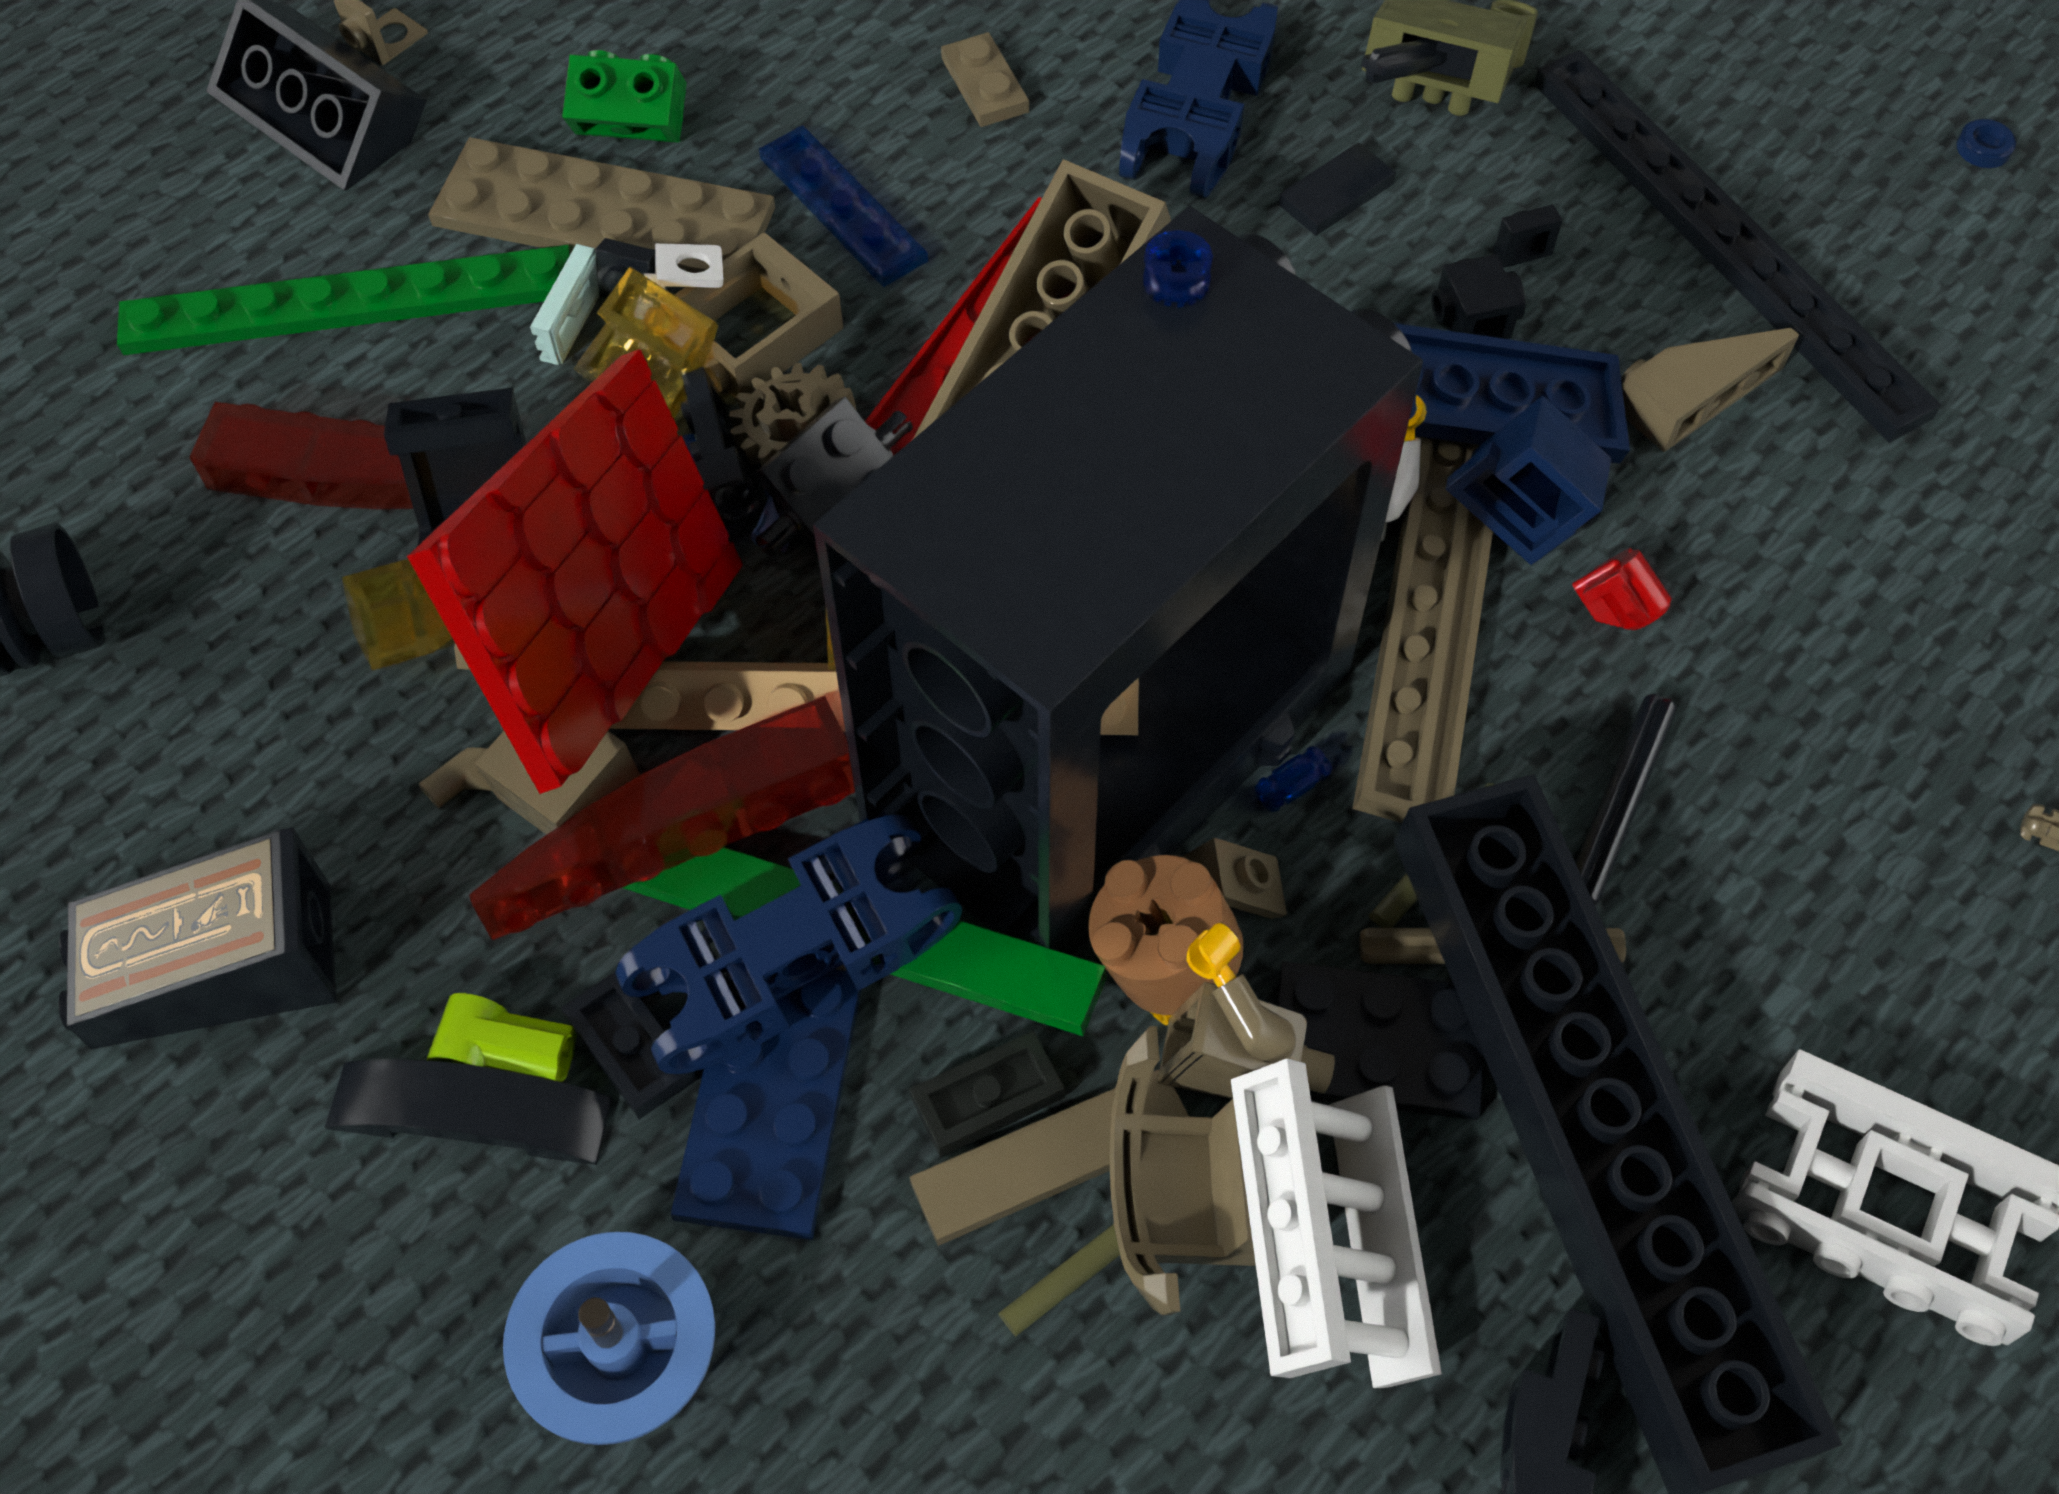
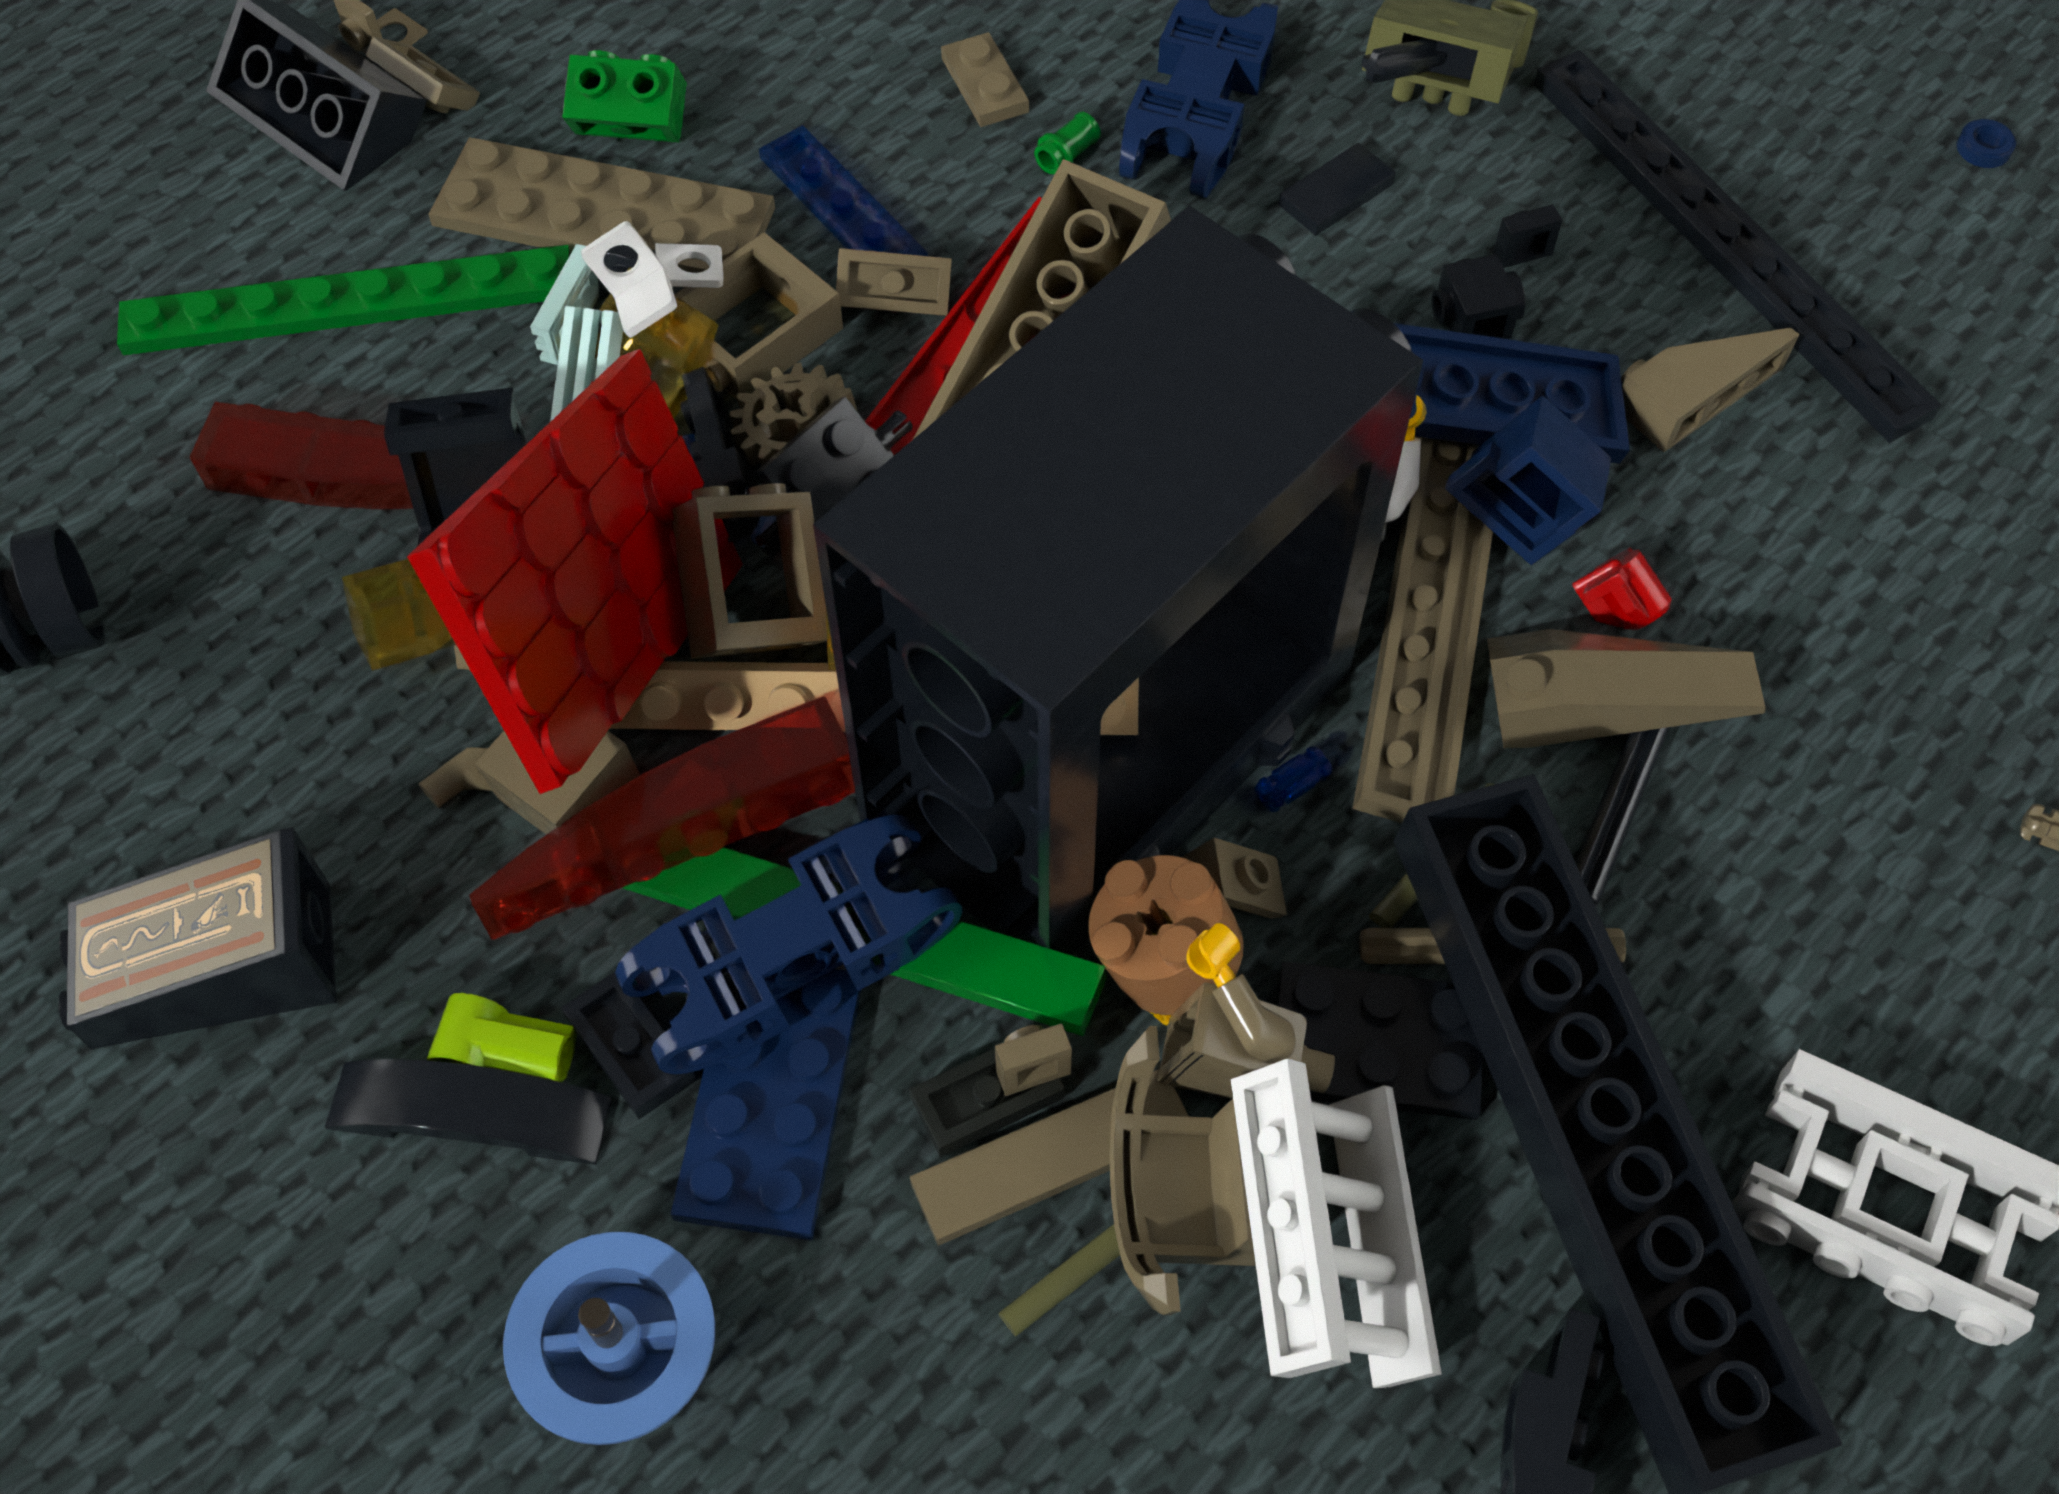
(424, 75): none -> dark tan plate
(577, 359): none -> light aqua tile
(640, 293): none -> white bracket
(702, 577): none -> dark tan window
(893, 282): none -> dark tan plate
(1032, 1057): none -> dark tan plate
(1066, 142): none -> green pin
(1173, 286): clear blue bush -> none
(1594, 686): none -> dark tan wedge

